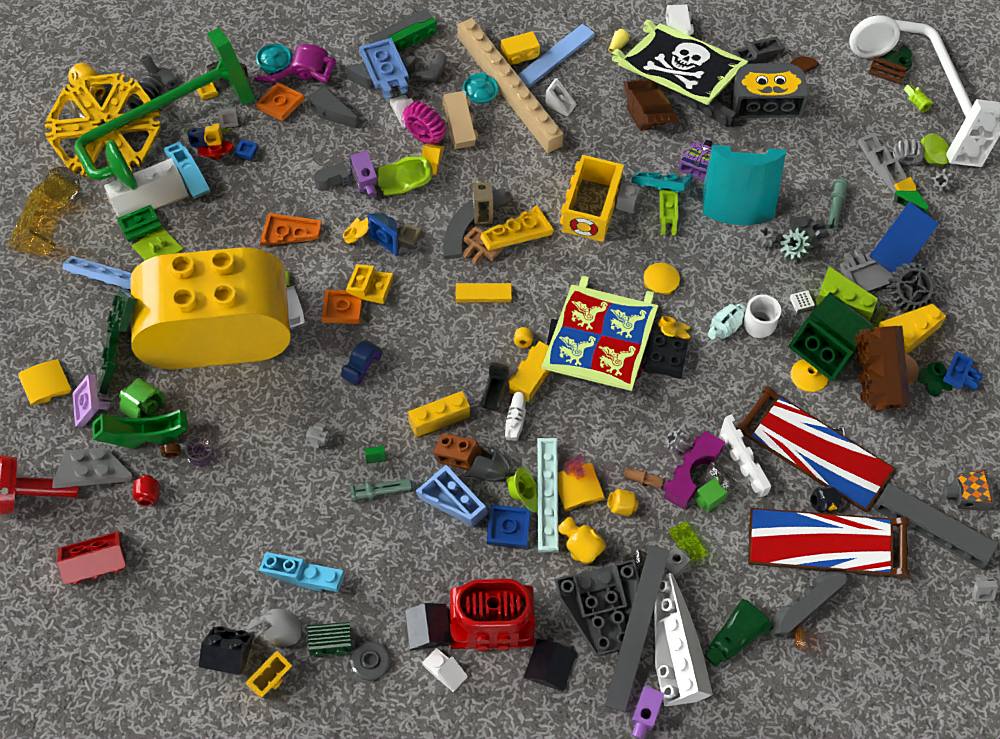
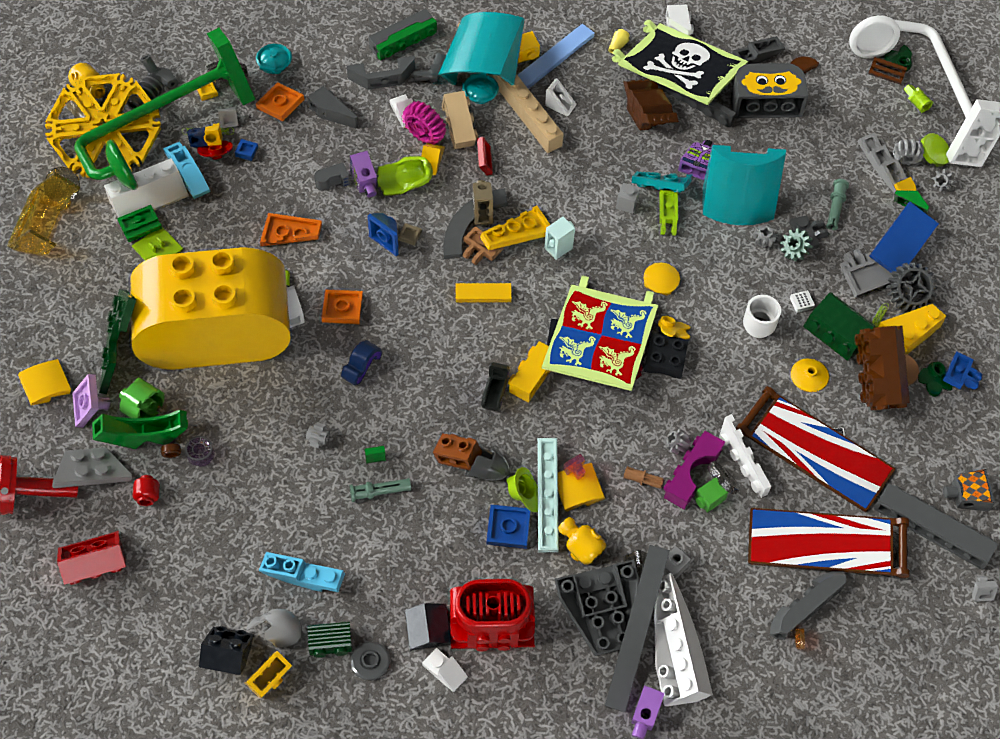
(98, 271): light blue plate -> none
(306, 64): magenta piece -> none
(356, 230): yellow plate -> none
(369, 284): yellow slope -> none
(385, 66): medium blue tile -> none
(439, 414): yellow brick -> none
(452, 497): light blue wedge -> none
(484, 156): none -> red tile
(485, 45): none -> teal windscreen
(515, 417): white hinge -> none
(523, 337): yellow piece -> none
(550, 664): black slope -> none
(559, 237): none -> light aqua brick
(596, 171): yellow hose -> none
(622, 502): yellow head -> none
(687, 541): clear neon green tile -> none
(726, 321): light aqua piece -> none
(740, 630): dark green piece -> none
(821, 349): dark green slope -> none
(825, 499): black head -> none
(848, 292): lime wedge -> none

